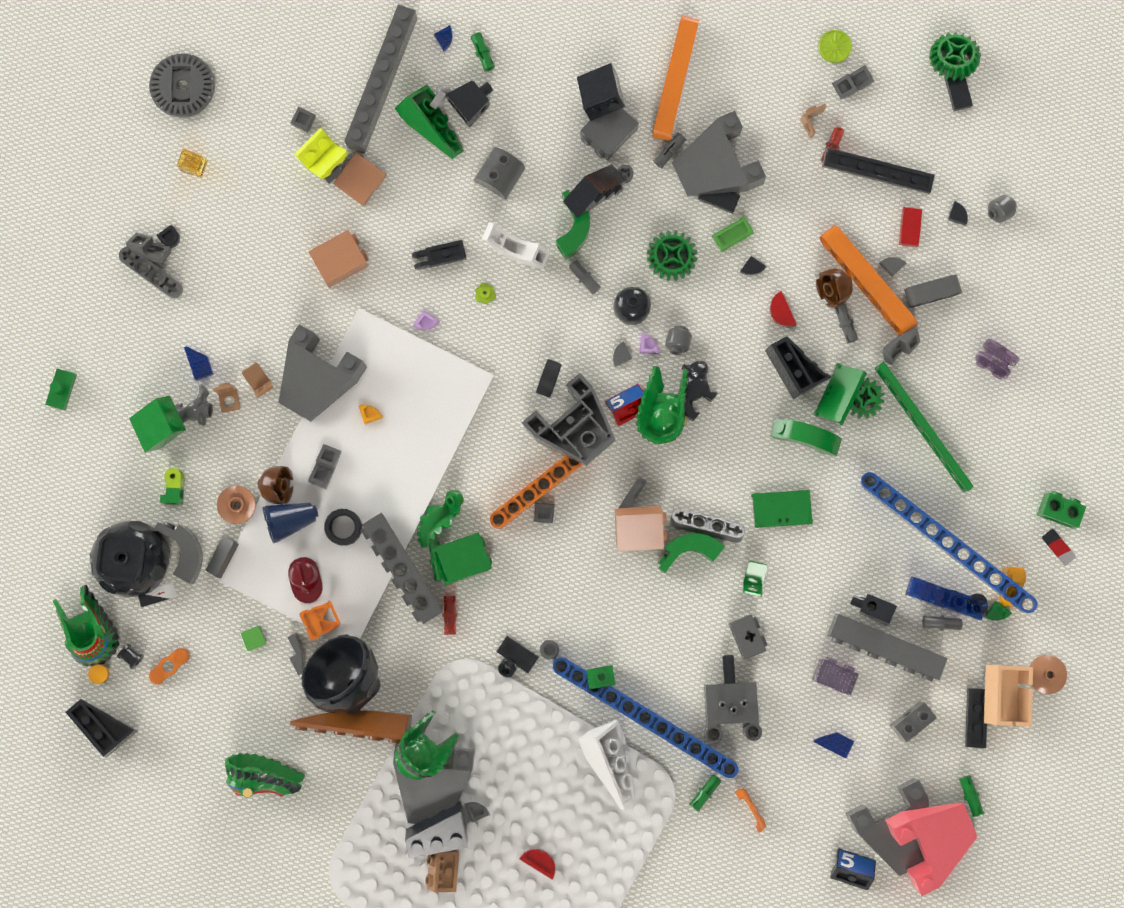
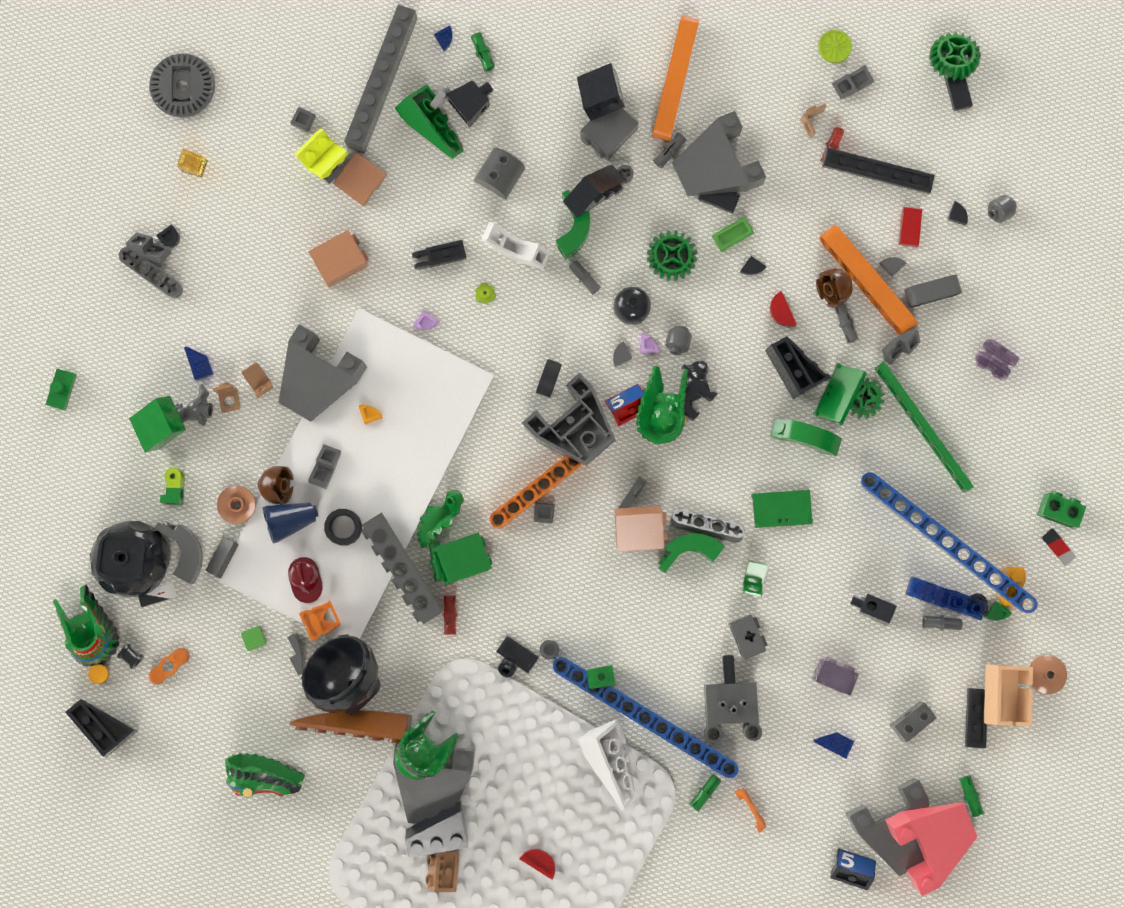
(476, 811): dark grey tile -> none
(886, 646): dark grey brick -> none

